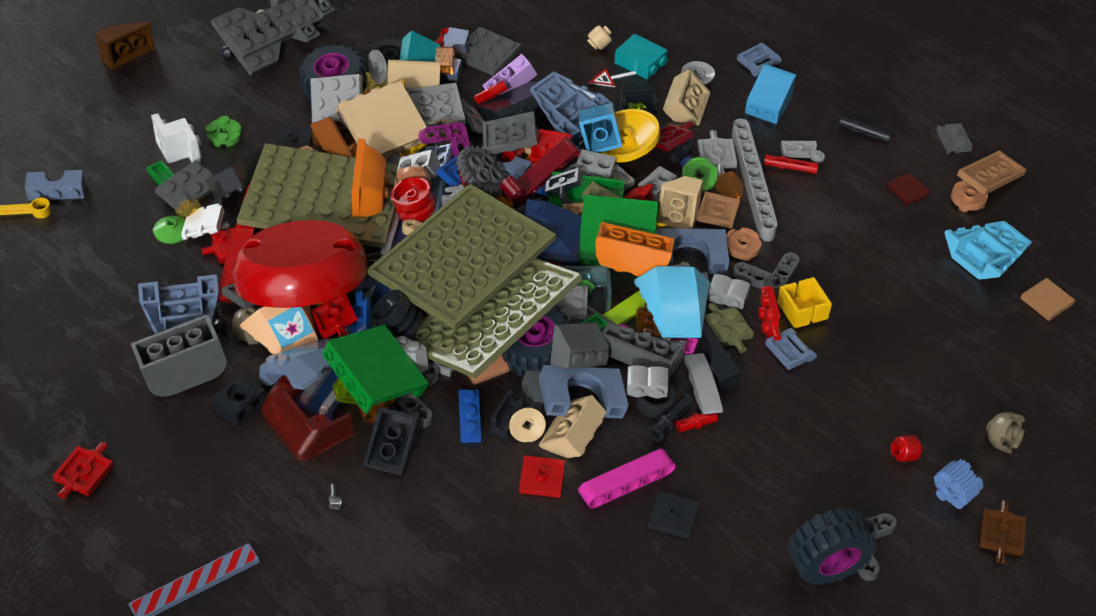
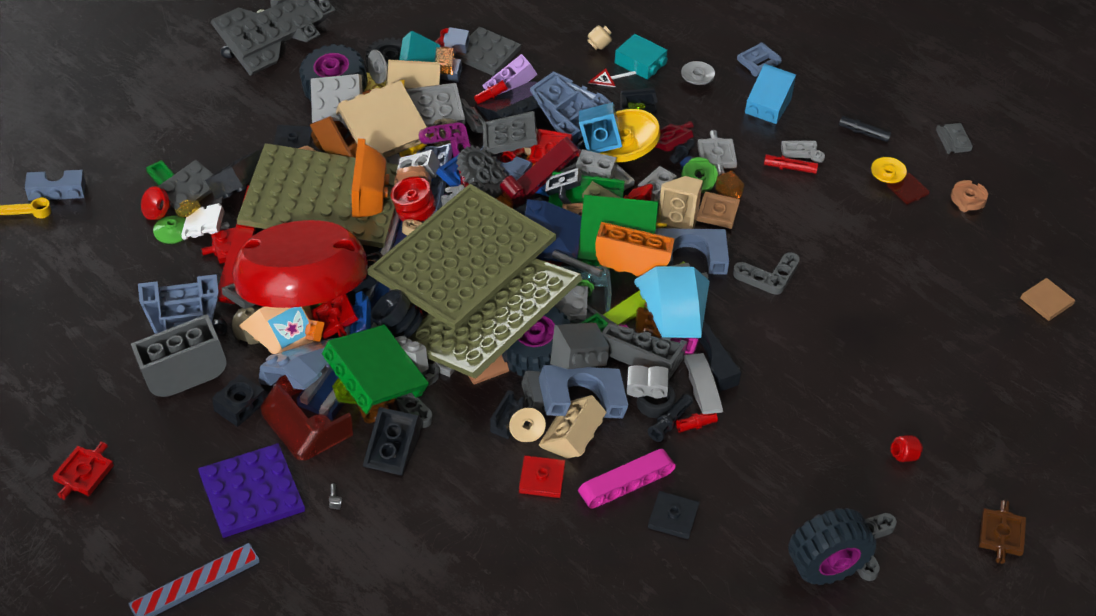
(124, 42): reddish brown slope -> none
(151, 203): none -> red piece
(176, 139): white bracket -> none
(223, 125): bright green plate -> none
(251, 490): none -> dark purple plate
(314, 330): none -> orange plate
(469, 416): blue plate -> none
(578, 264): none -> flat silver bar
(686, 99): tan slope -> none
(728, 291): light grey brick -> none
(729, 326): olive plate -> none
(740, 251): nougat plate -> none
(754, 180): light grey beam -> none
(769, 313): red plate -> none
(787, 352): sand blue plate -> none
(808, 304): yellow piece -> none
(888, 170): none -> yellow dish
(957, 483): medium blue brick -> none
(987, 249): medium azure wedge -> none
(991, 172): medium nougat plate -> none
(1006, 431): dark tan cylinder -> none

